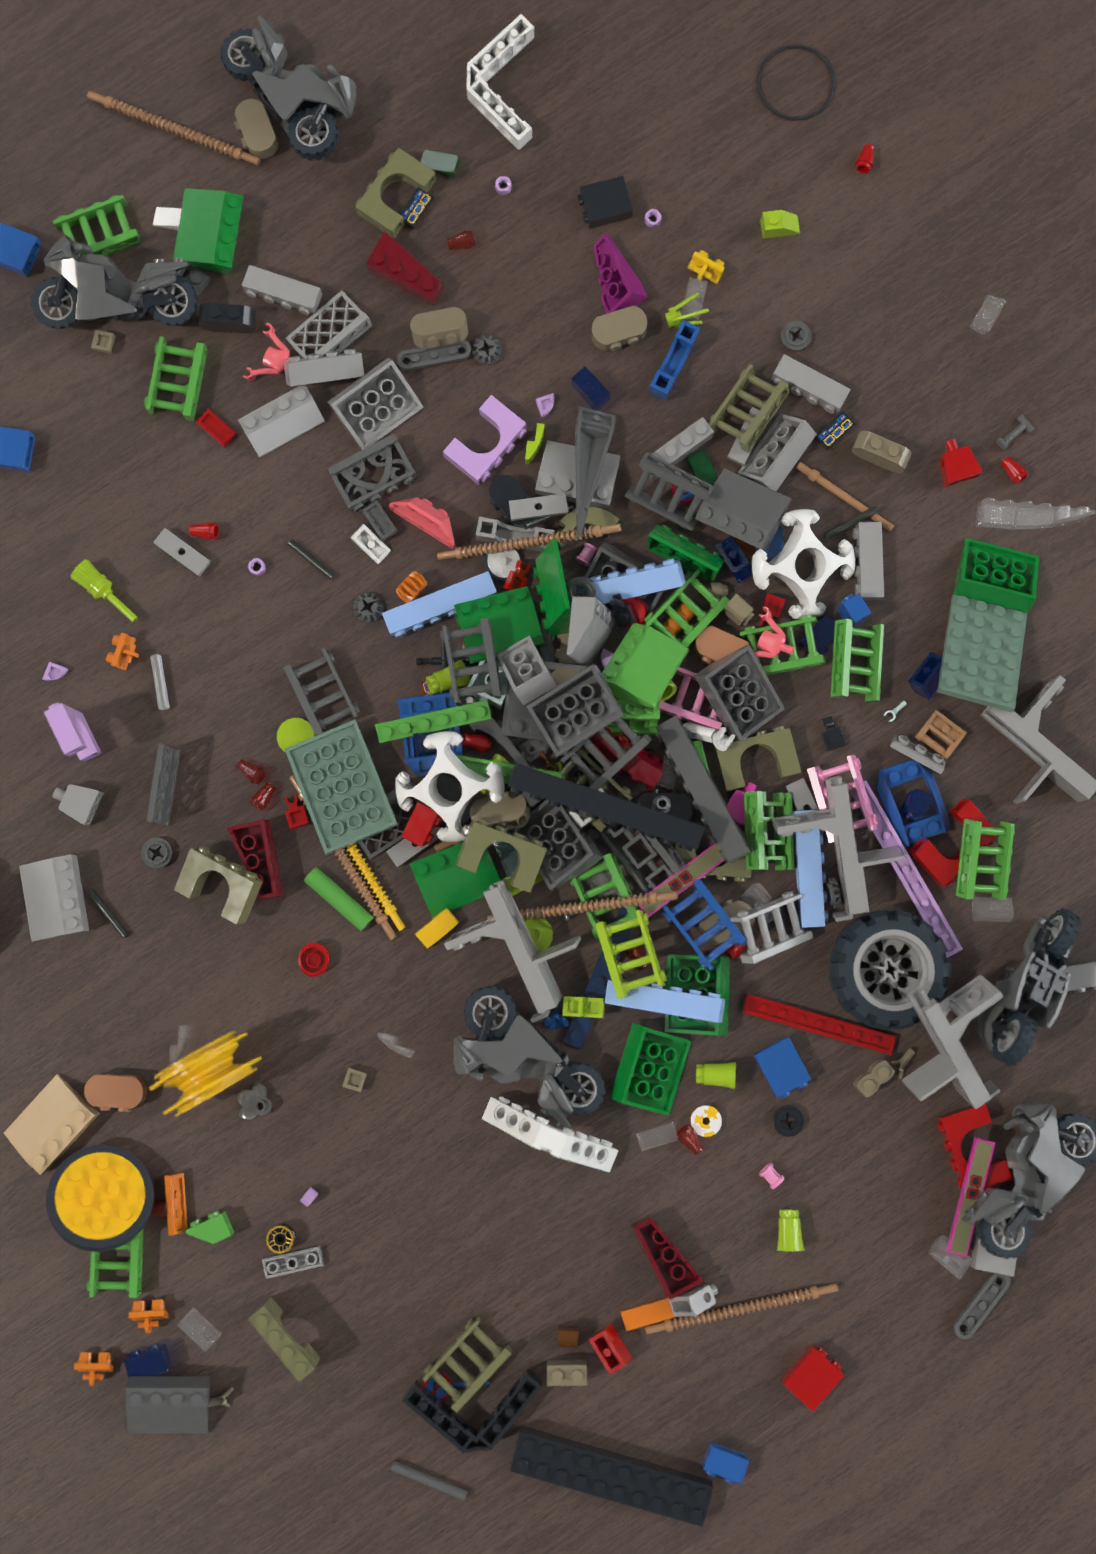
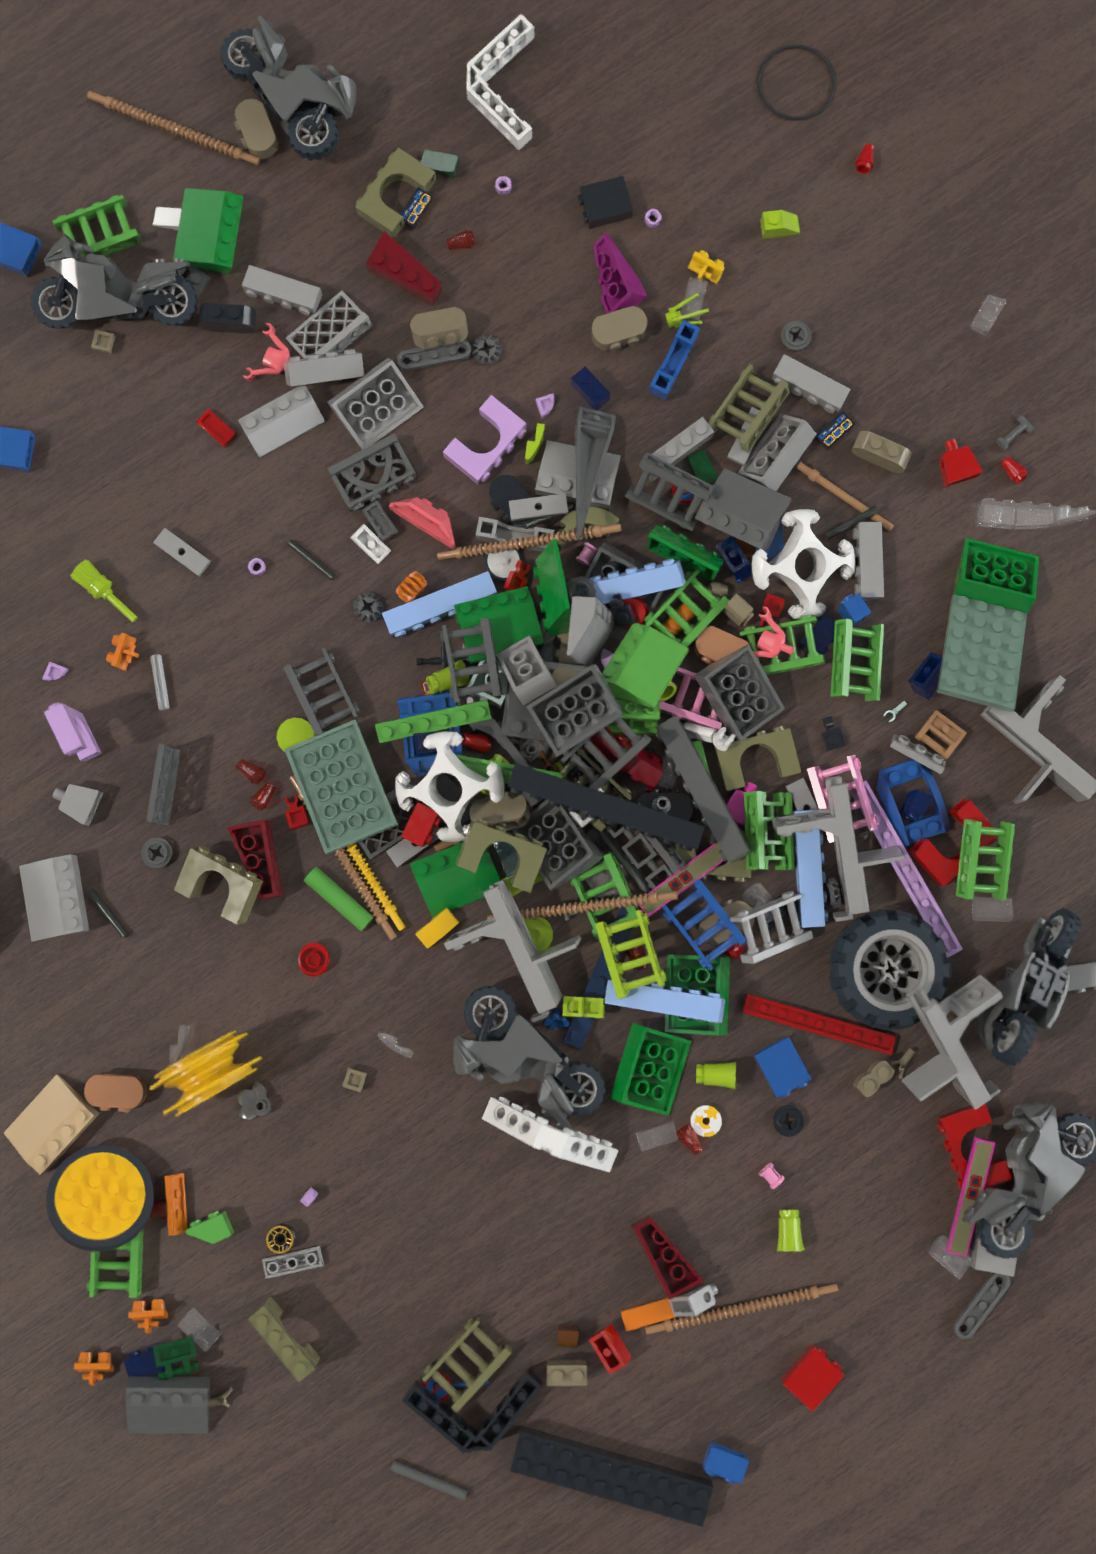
(173, 1352): none -> dark green plate
(191, 390): bright green fence -> none
(205, 530): red cone -> none

